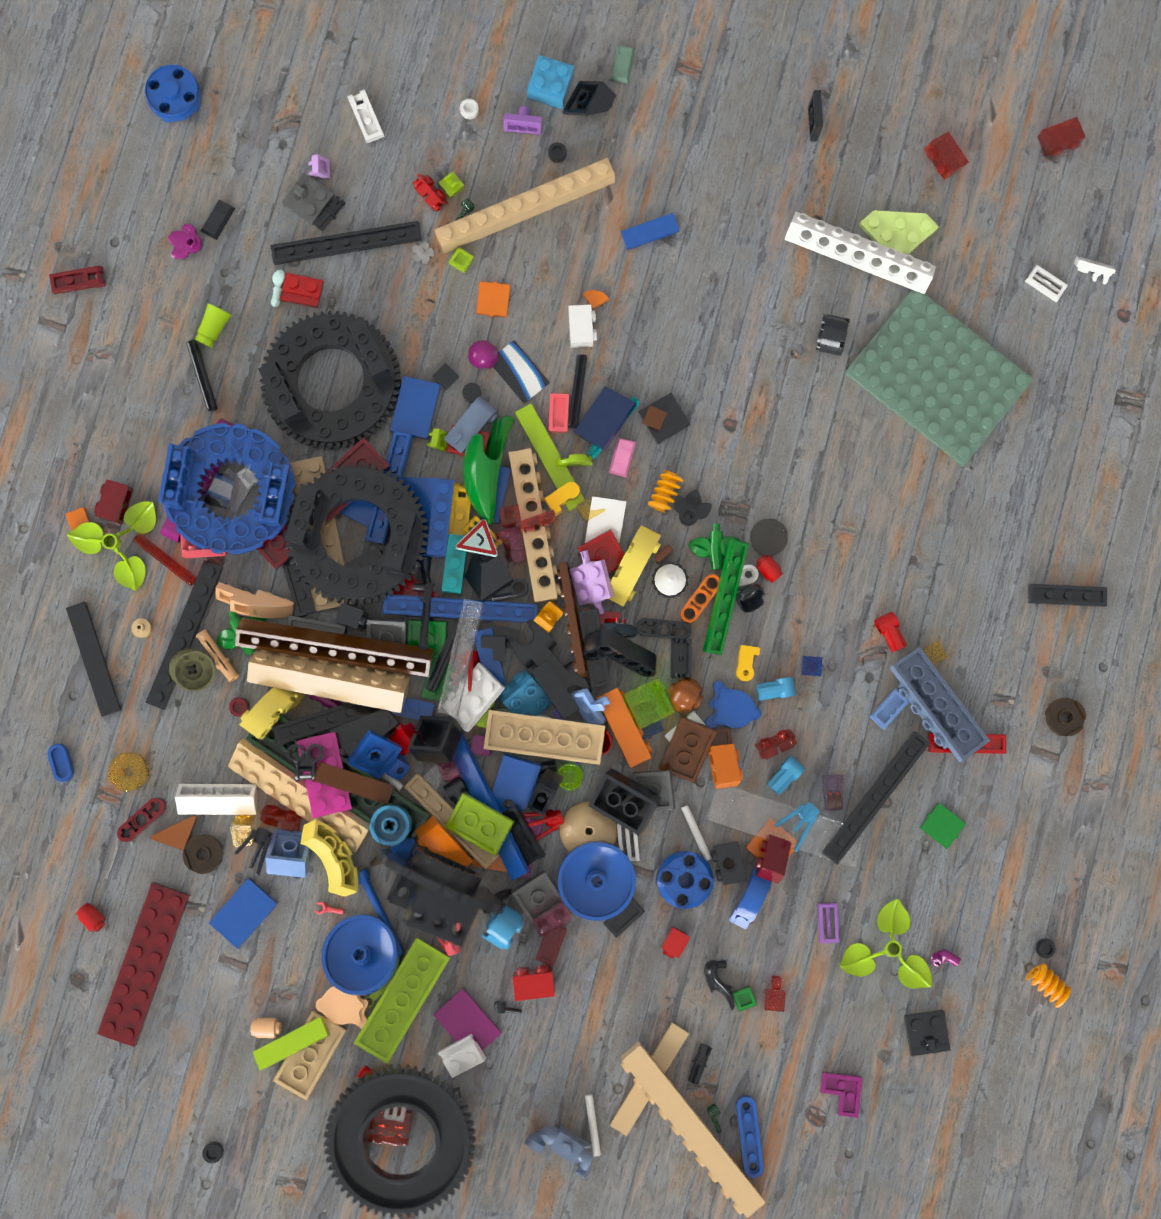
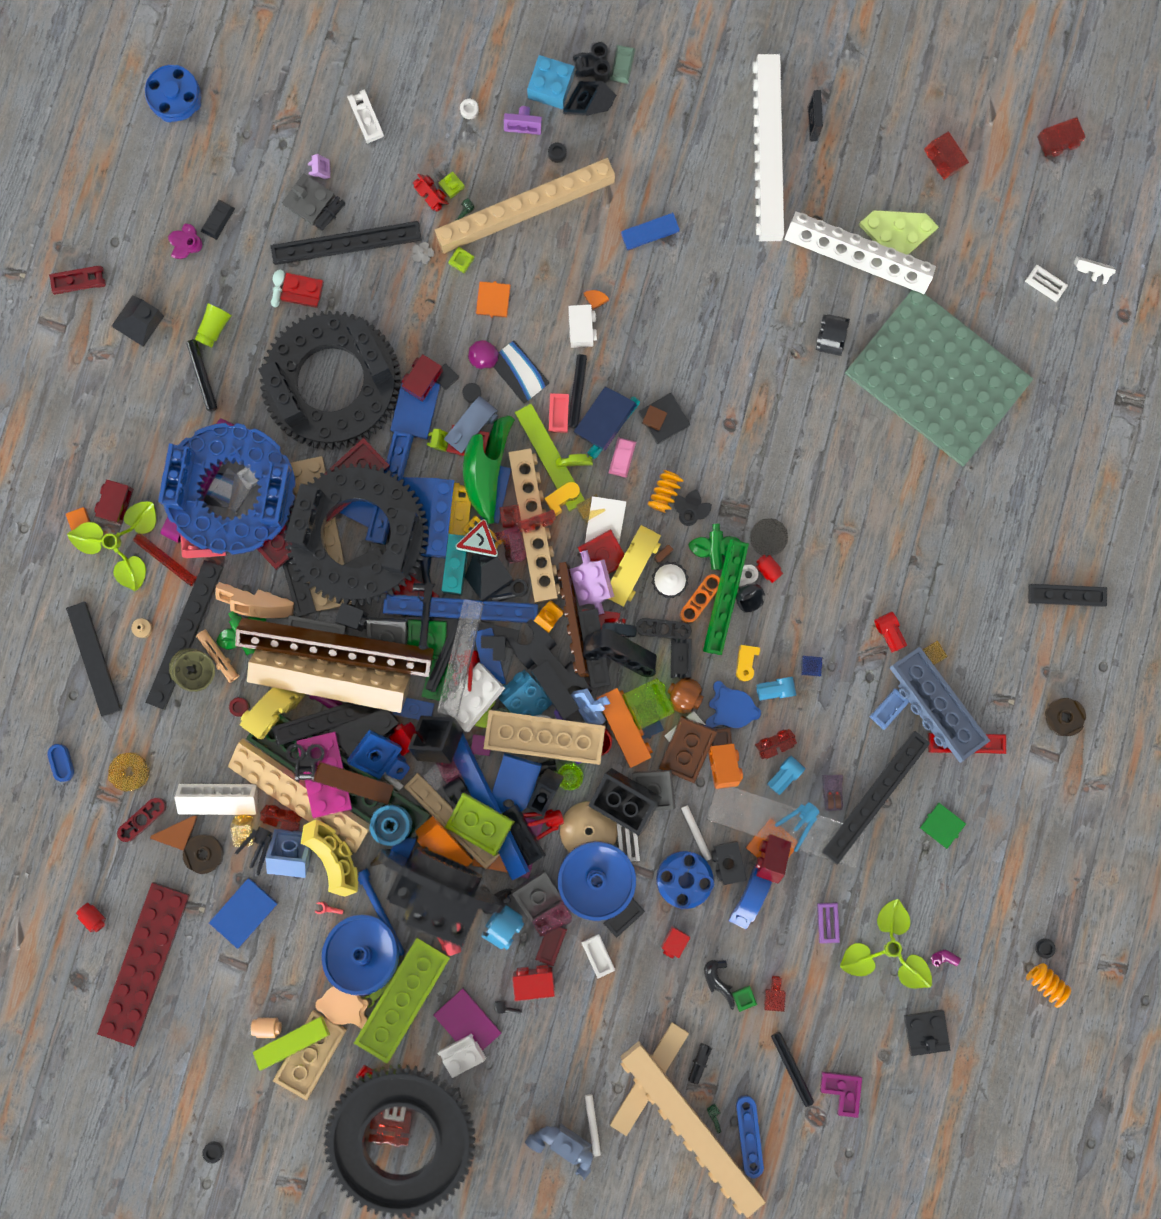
(138, 320): none -> black slope
(422, 377): none -> dark red brick
(593, 63): none -> black piece
(598, 956): none -> white tile
(768, 147): none -> white brick
(792, 1069): none -> black axle

